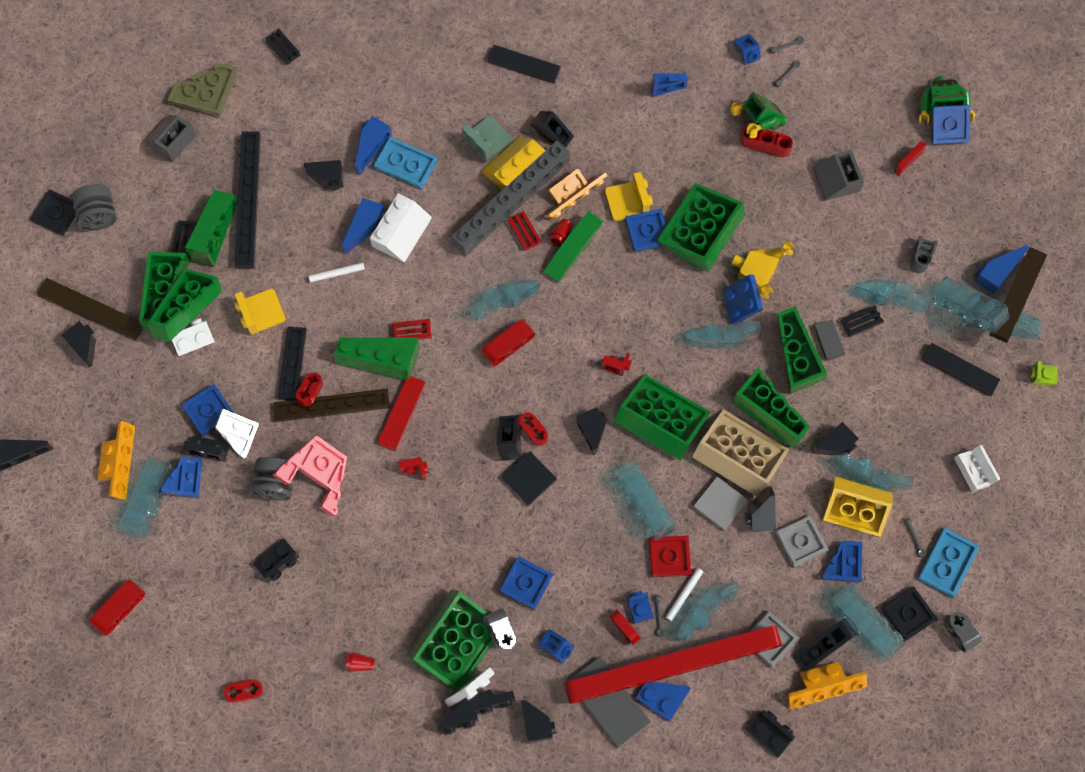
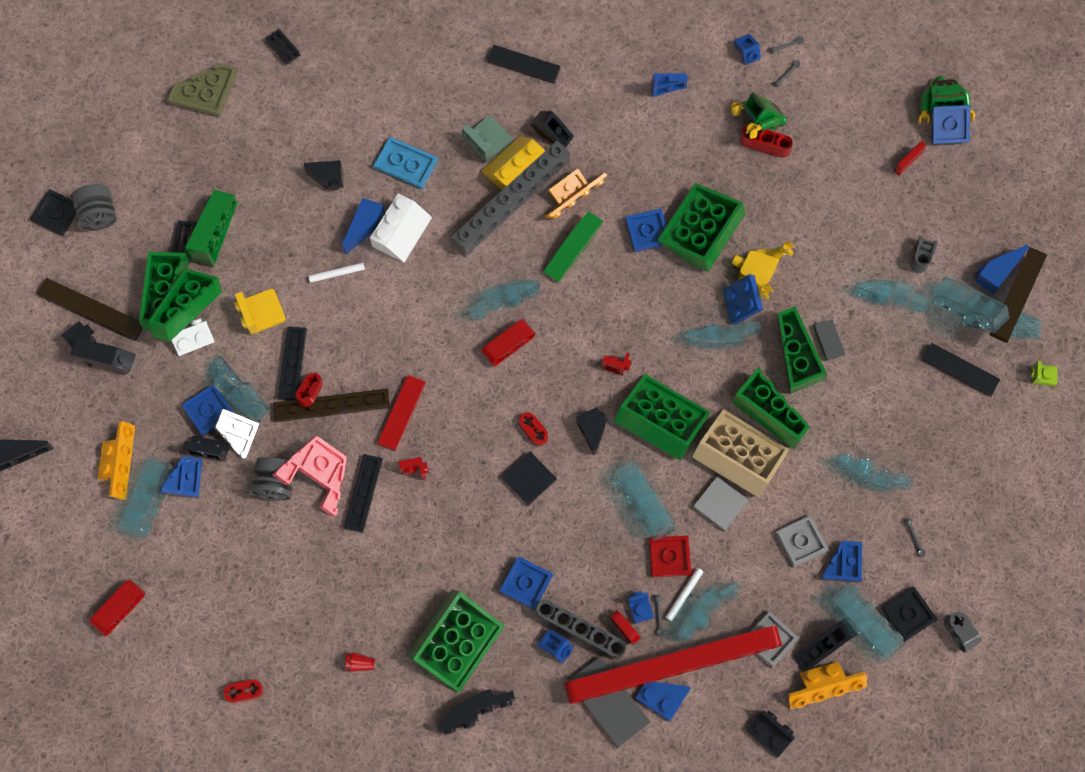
(103, 355): none -> black slope
(171, 136): dark grey slope -> none
(235, 391): none -> clear light blue slope
(247, 200): black plate -> none
(276, 560): black bracket -> none
(363, 493): none -> black tile
(373, 137): blue slope -> none
(378, 355): green wedge -> none
(428, 335): red tile -> none
(469, 689): white wing -> none
(498, 627): piece -> none
(509, 437): black slope -> none
(518, 218): red tile -> none
(537, 724): black slope -> none
(560, 232): red cone -> none
(587, 637): none -> dark grey beam
(629, 198): yellow bracket -> none
(762, 511): black slope -> none
(837, 442): black slope -> none
(839, 175): dark grey slope -> none
(858, 506): yellow slope -> none
(879, 320): black tile -> none
(948, 562): dark azure tile -> none
(977, 468): white bracket -> none

